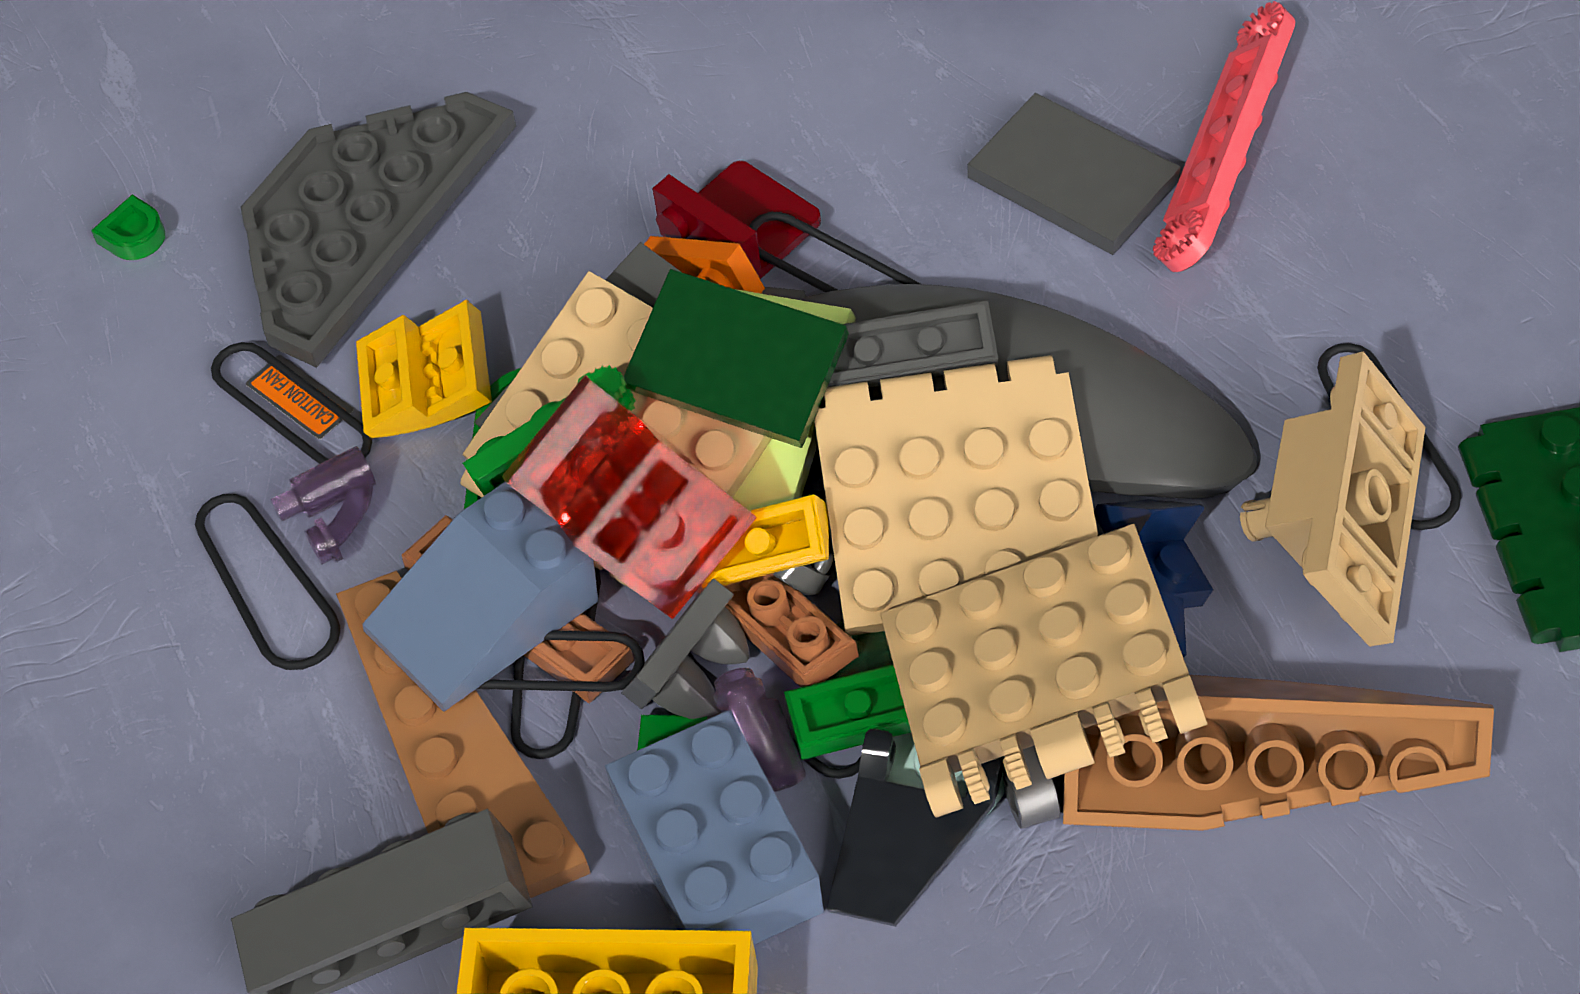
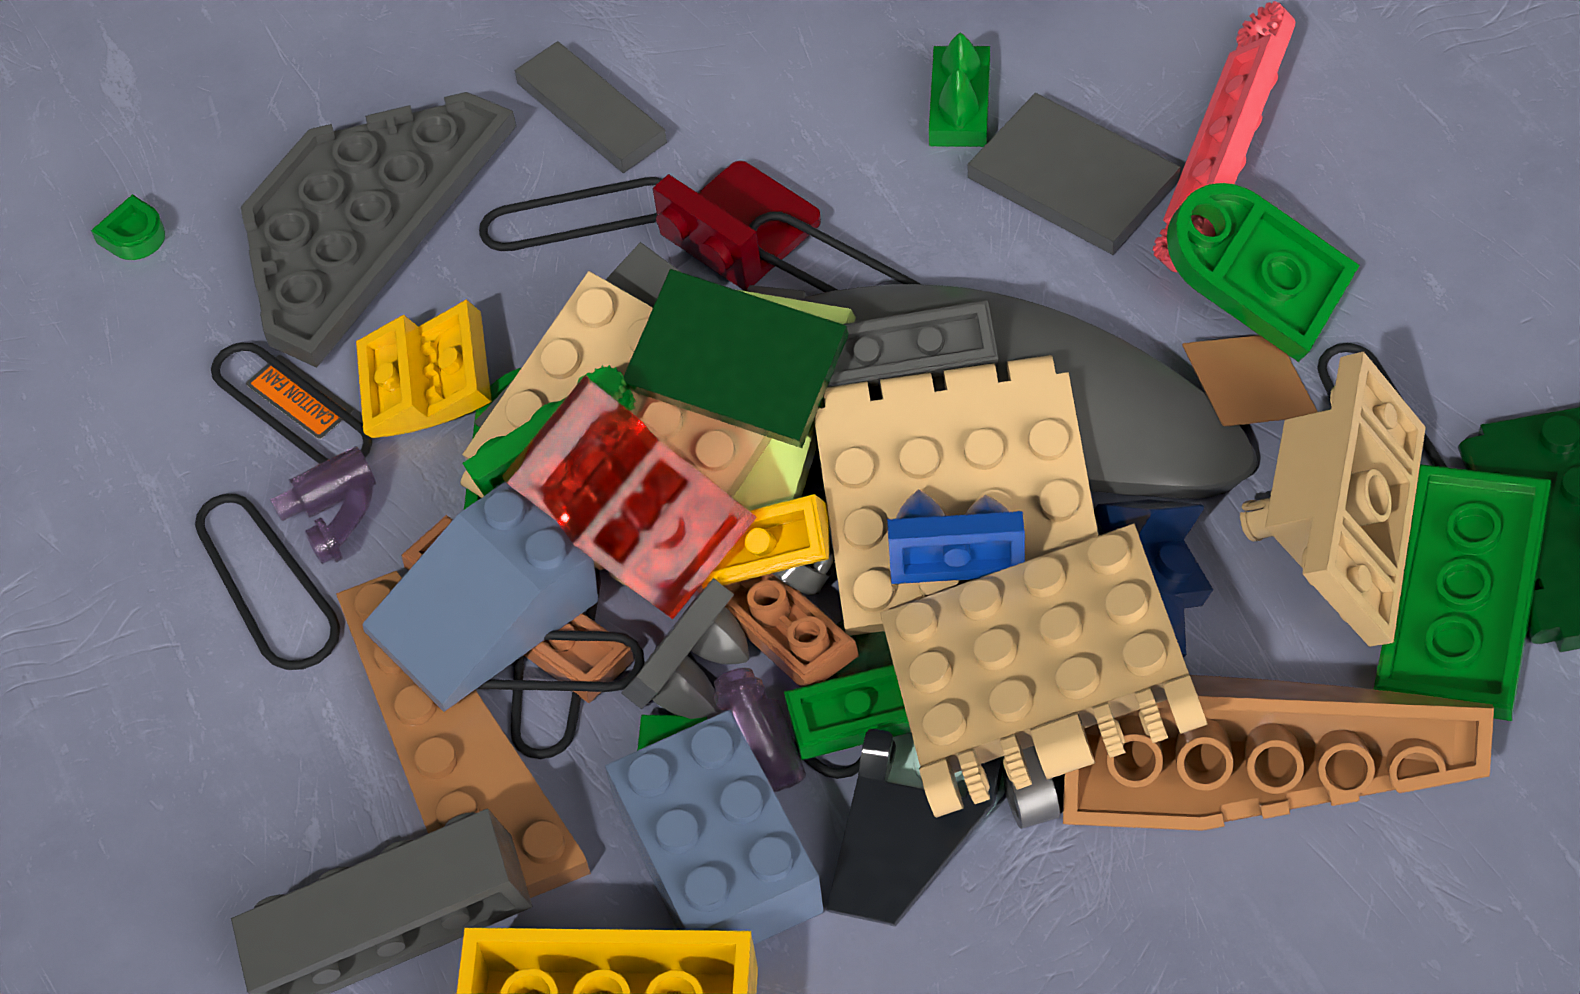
(590, 106): none -> dark grey tile
(591, 230): none -> black piece
(709, 260): orange plate -> none
(955, 547): none -> blue tile
(959, 94): none -> green tile
(1249, 380): none -> medium nougat sticker
(1259, 265): none -> green tile
(1467, 587): none -> green tile

